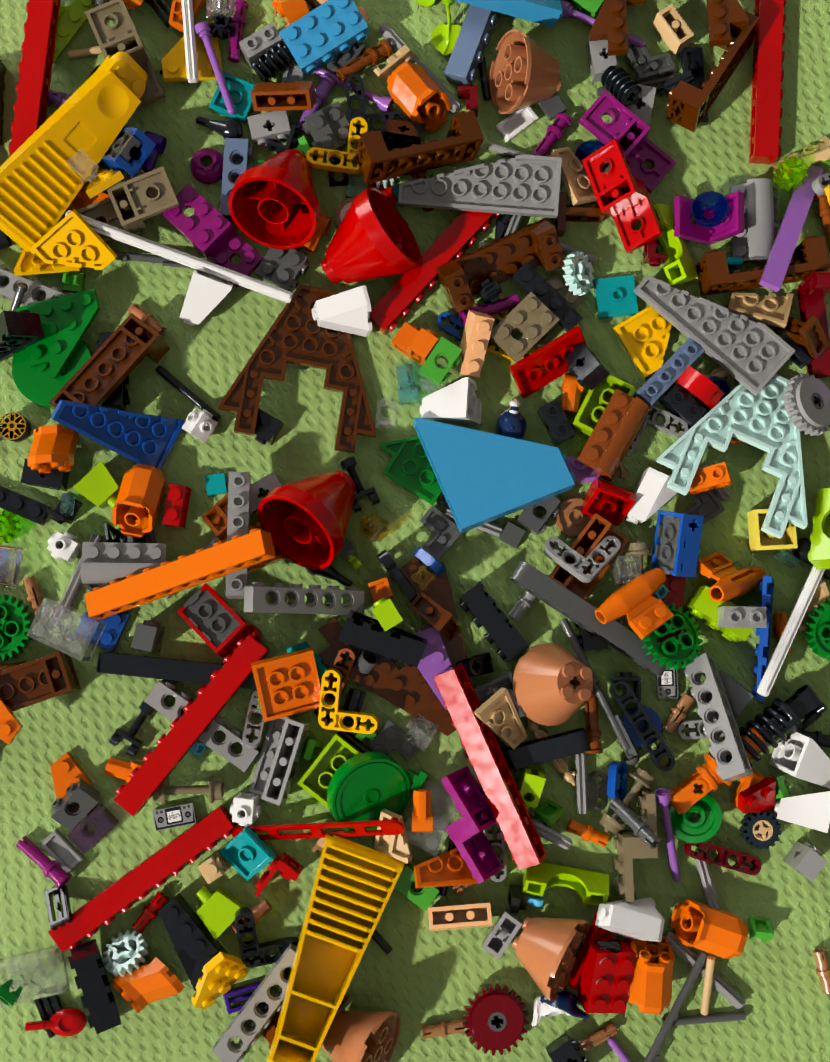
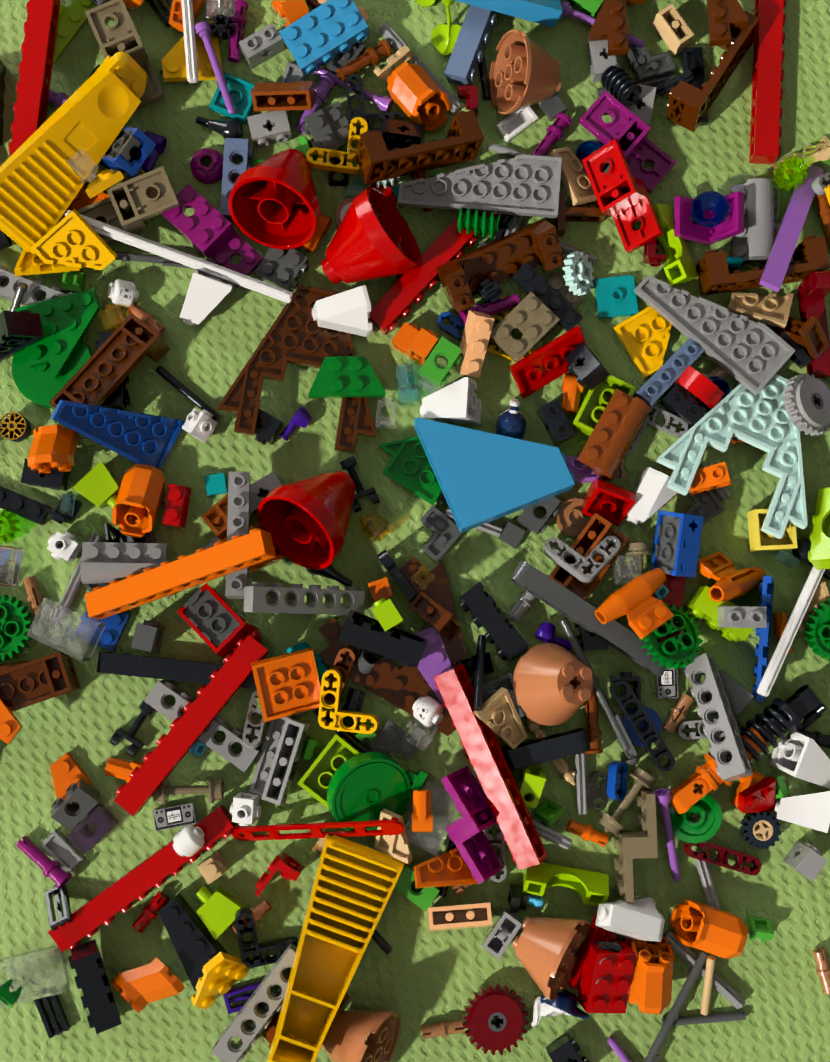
(62, 1023): red piece -> none
(84, 52): tan bar -> none
(112, 316): none -> clear yellow head
(123, 293): none -> white head
(125, 953): light aqua gear -> none
(188, 841): none -> white head
(247, 853): teal plate -> none
(273, 61): black piece -> none
(292, 141): black bracket -> none
(300, 419): none -> dark purple bar
(346, 378): none -> green wing
(347, 552): piece -> none
(427, 711): none -> white head
(429, 561): blue beam -> none
(478, 223): none -> green piece
(479, 678): none -> black bar
(547, 634): none -> dark purple bar
(598, 1037): medium nougat axle -> none
(640, 828): dark grey pin -> none

